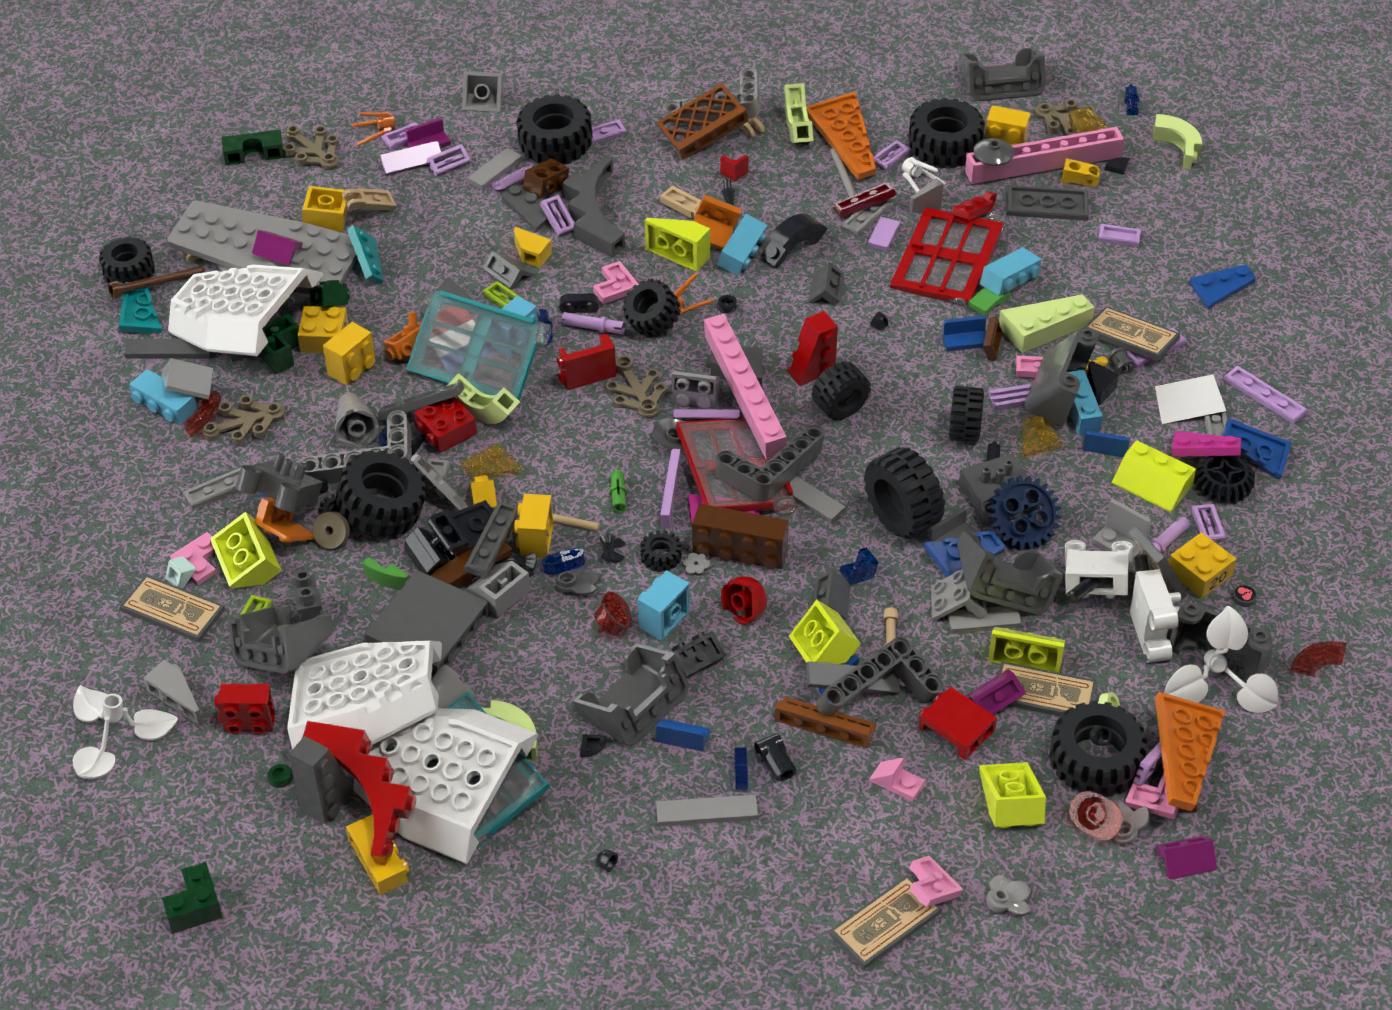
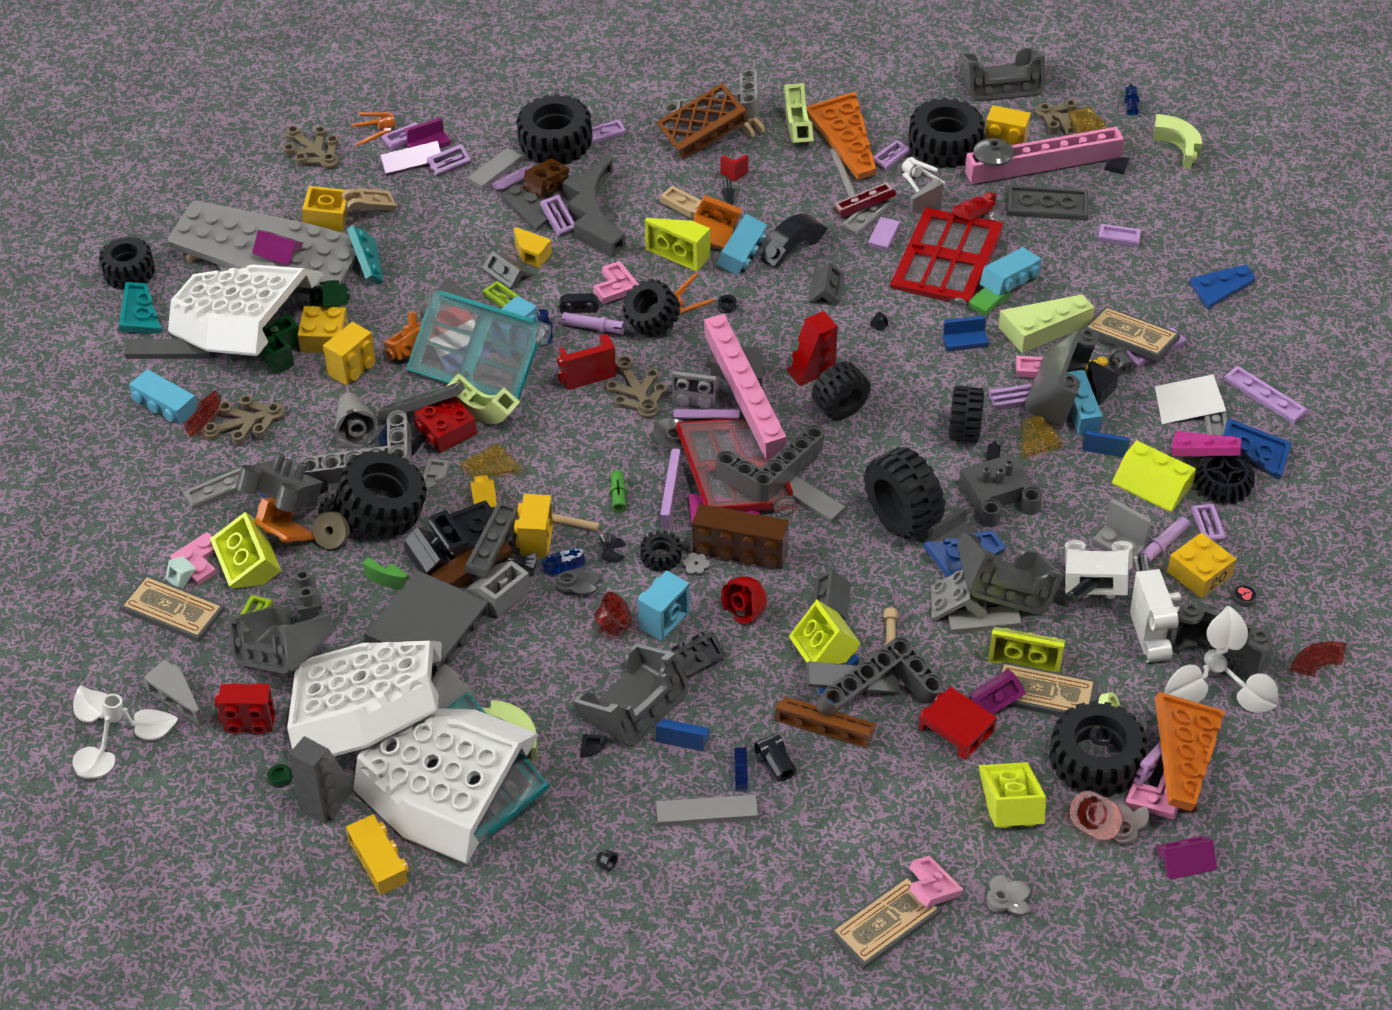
(117, 289): reddish brown piece -> none
(187, 378): light grey slope -> none
(194, 905): dark green brick -> none
(238, 146): dark green arch -> none
(374, 774): red arch -> none
(443, 488): light grey wing -> none
(482, 91): light grey slope -> none
(862, 569): clear blue panel -> none
(893, 778): bright pink slope -> none
(992, 338): reddish brown tile -> none
(1032, 531): dark blue gear -> none
(1080, 173): yellow leg -> none
(1158, 561): dark grey tile -> none

